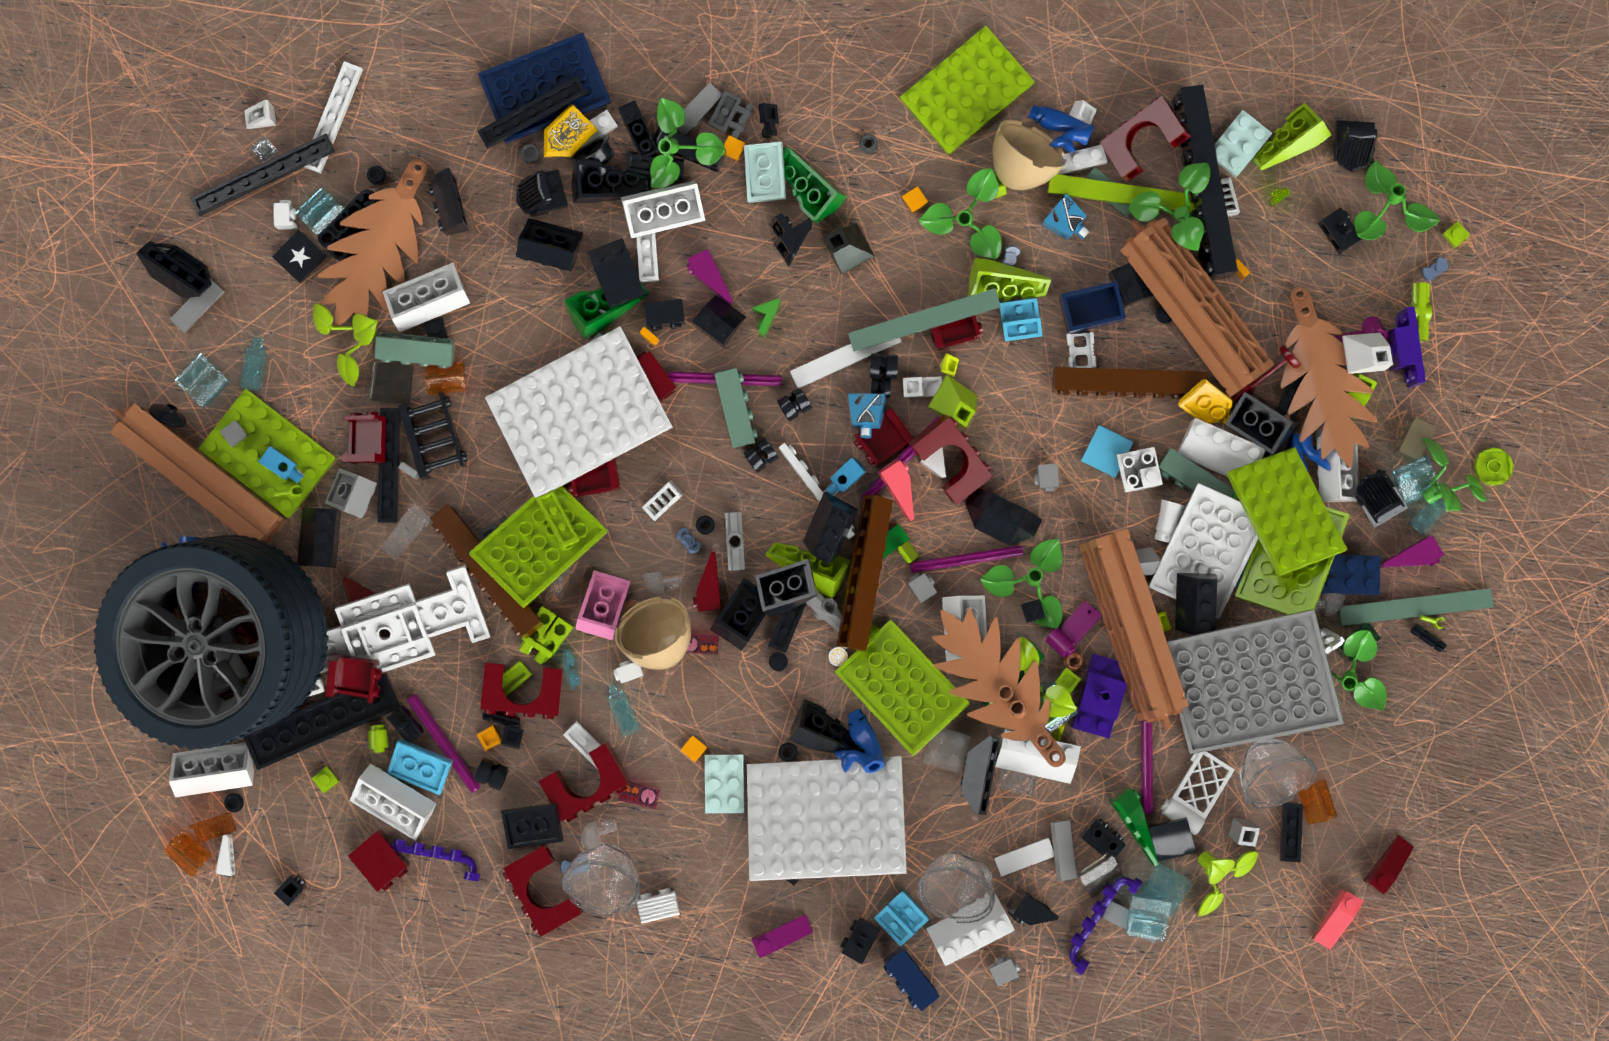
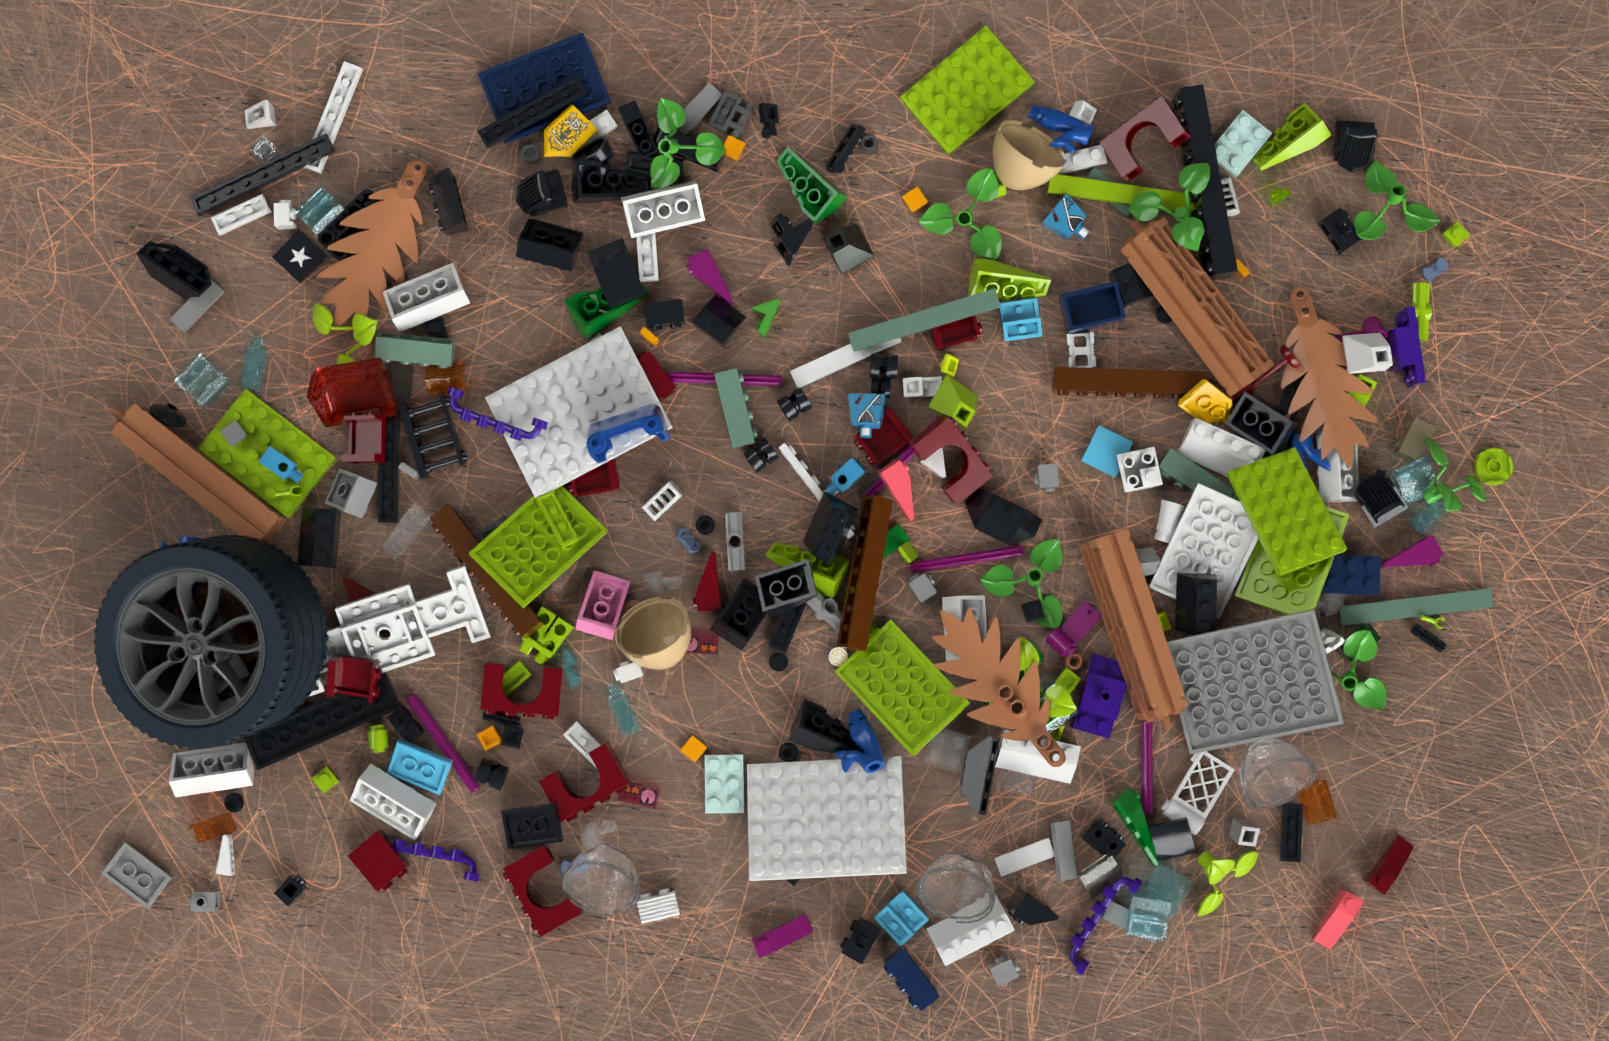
(137, 875): none -> light grey plate
(187, 853): clear orange panel -> none
(205, 901): none -> light grey brick
(241, 214): none -> white tile
(350, 389): none -> clear red windscreen
(376, 175): black plate -> none
(499, 426): none -> dark purple bar
(646, 417): none -> blue windscreen
(764, 172): light aqua plate -> none
(845, 149): none -> black plate
(1010, 255): sand blue piece -> none

